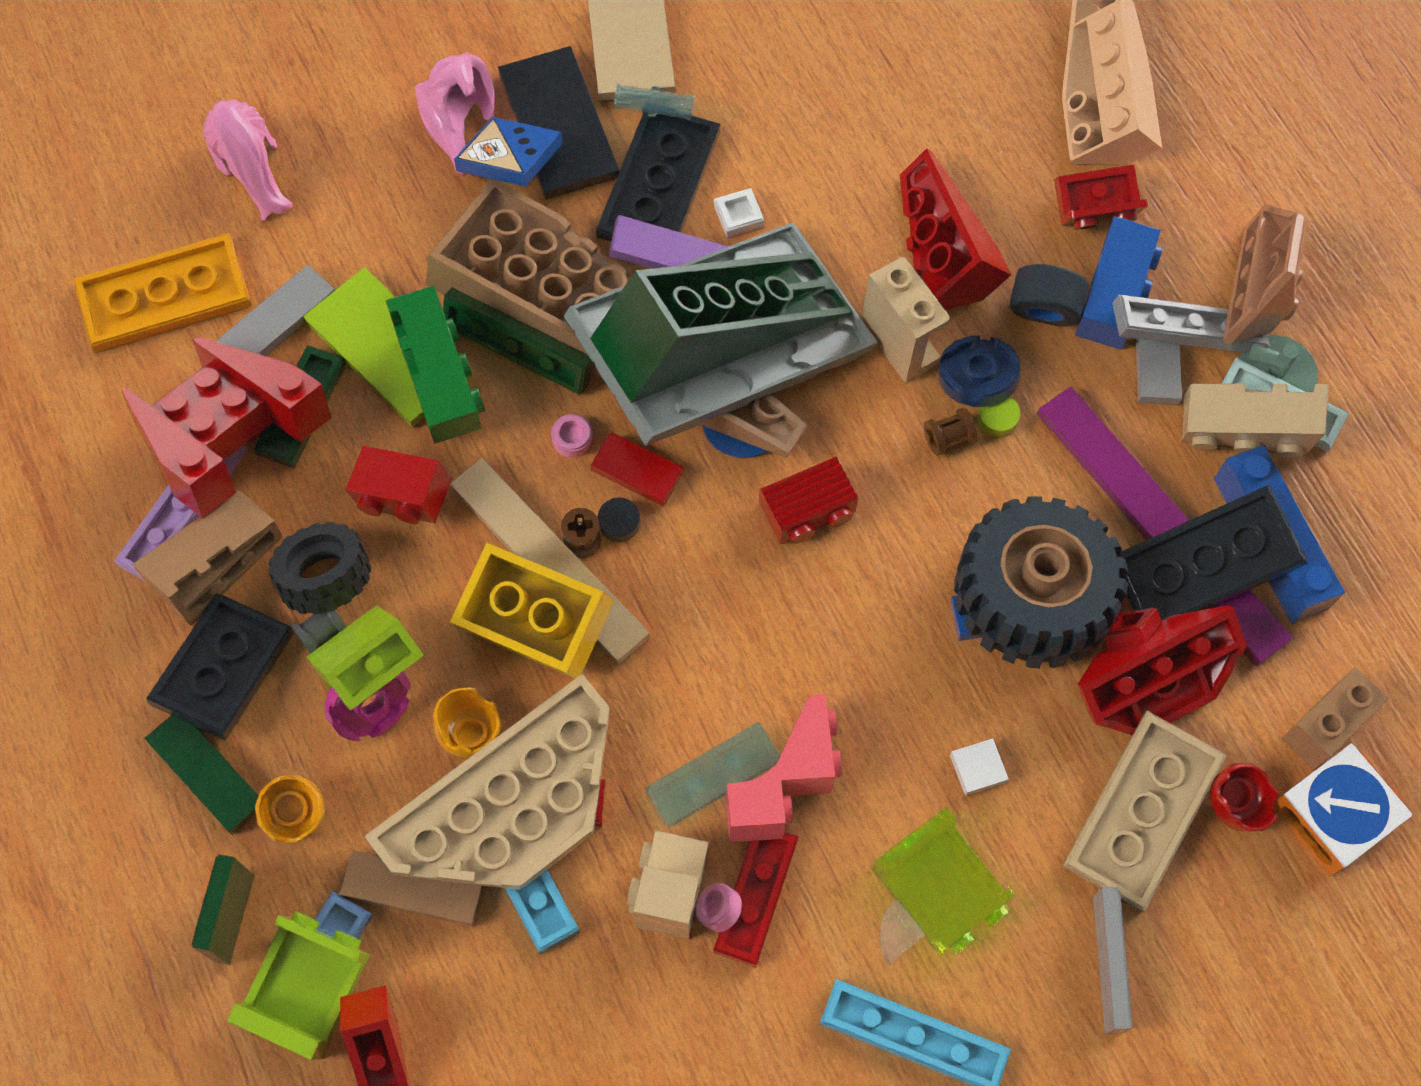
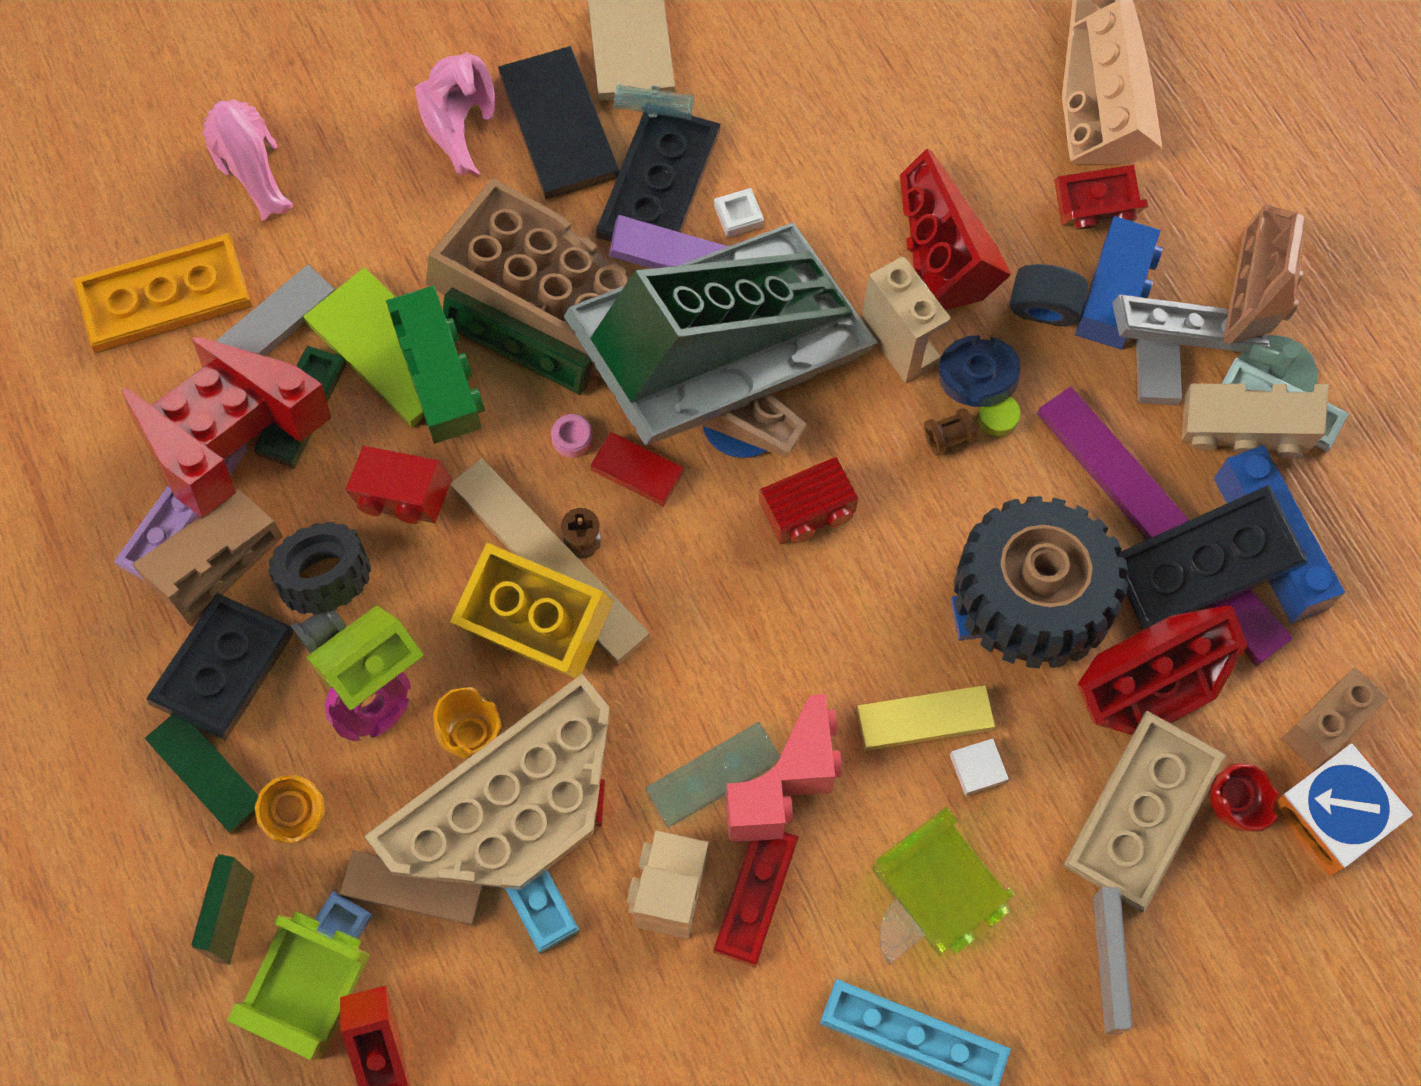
(508, 151): blue tile -> none
(619, 519): black tile -> none
(718, 907): bright pink tile -> none
(925, 718): none -> light yellow tile
(1133, 628): red tile -> none

